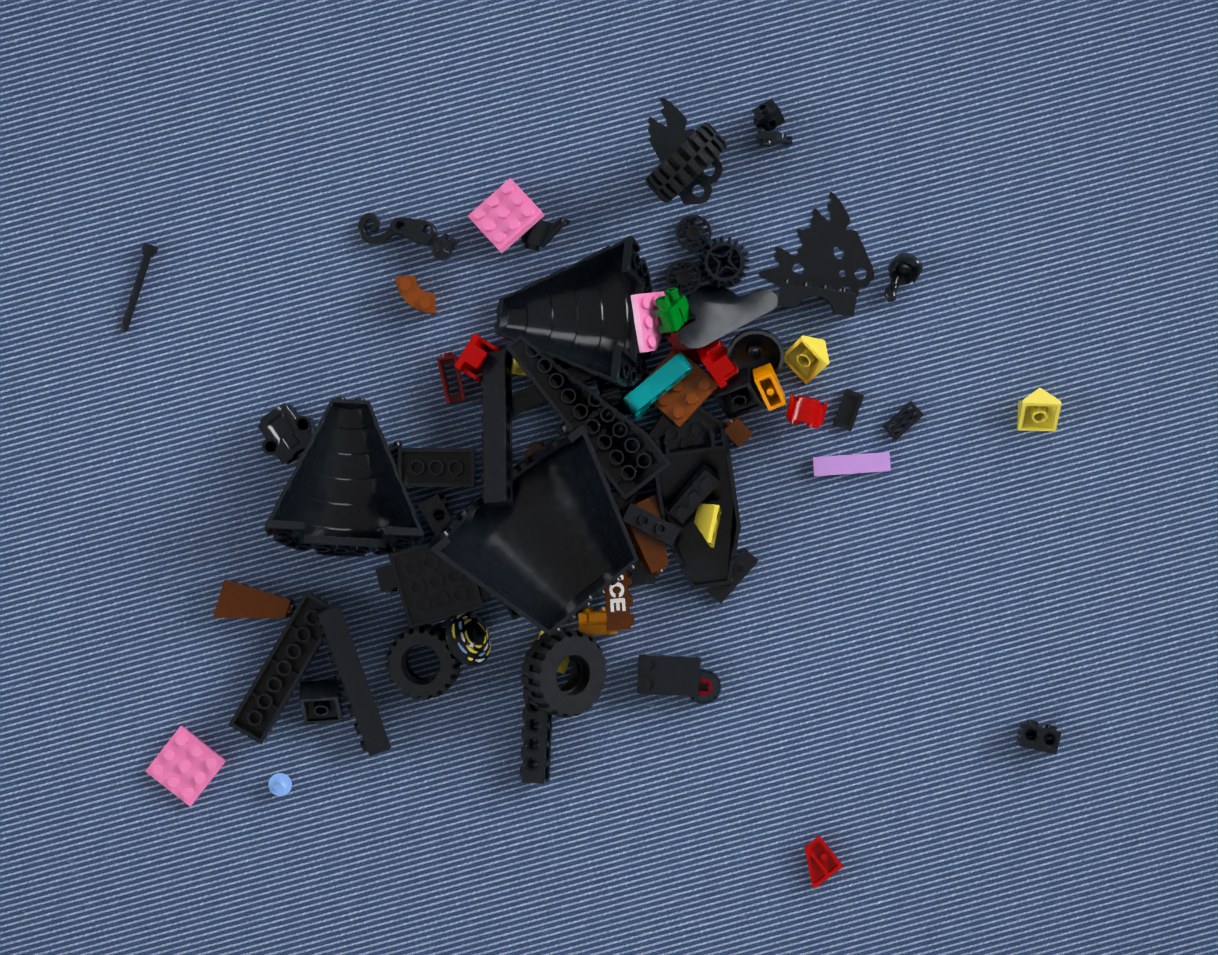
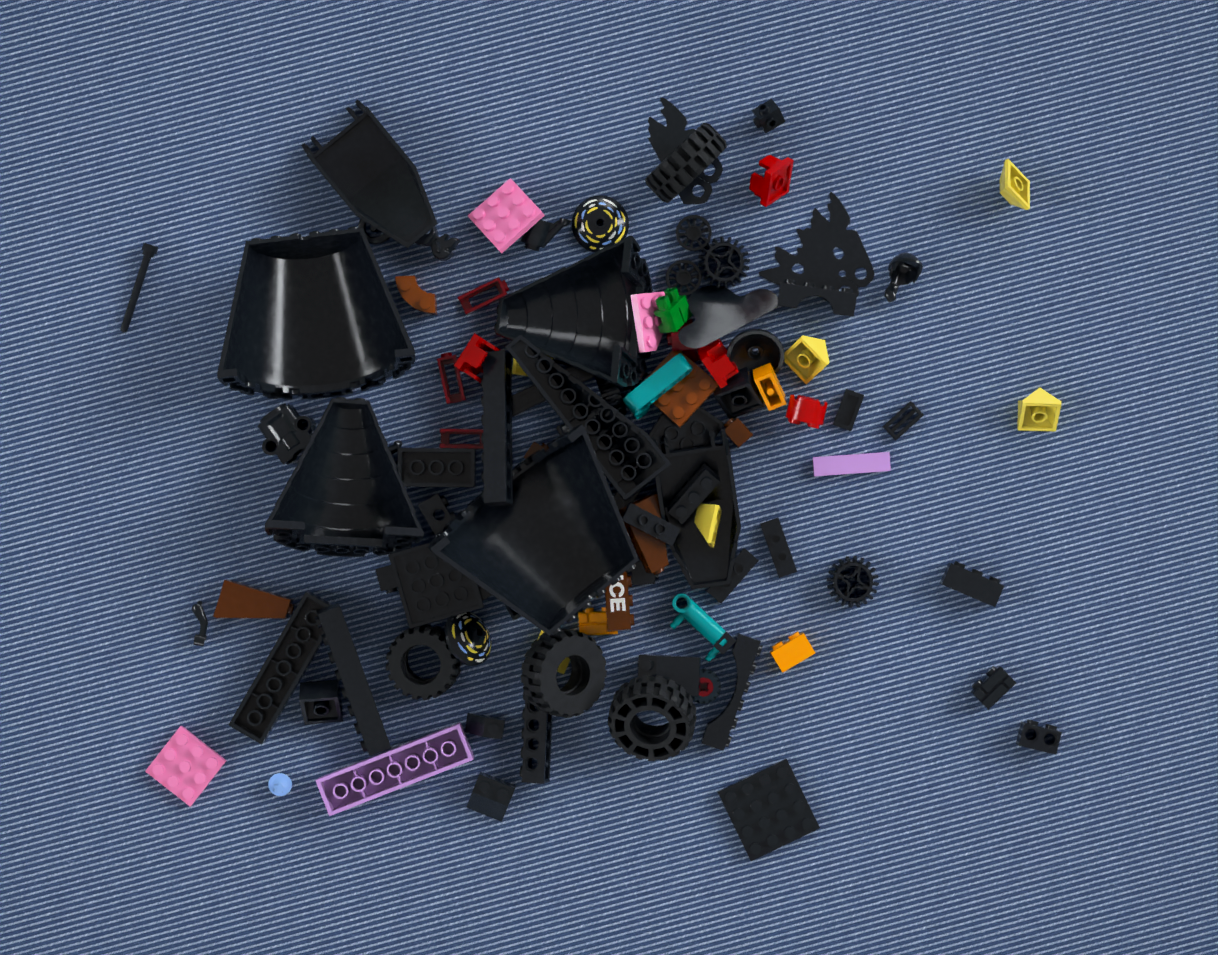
(198, 611): none -> black piece
(312, 319): none -> black cone
(375, 178): none -> black windscreen
(395, 769): none -> lavender brick
(445, 438): none -> dark red window
(464, 299): none -> dark red window
(485, 725): none -> black slope
(491, 796): none -> black slope
(597, 237): none -> black dish
(653, 695): none -> black tyre
(704, 625): none -> teal piece
(718, 730): none -> black arch
(766, 138): black wing -> none
(768, 809): none -> black plate
(775, 181): none -> red panel
(778, 547): none -> black plate
(792, 651): none -> light orange brick
(821, 861): red wing -> none
(837, 575): none -> black gear
(972, 583): none -> black brick
(992, 686): none -> black brick
(1014, 186): none -> light yellow slope

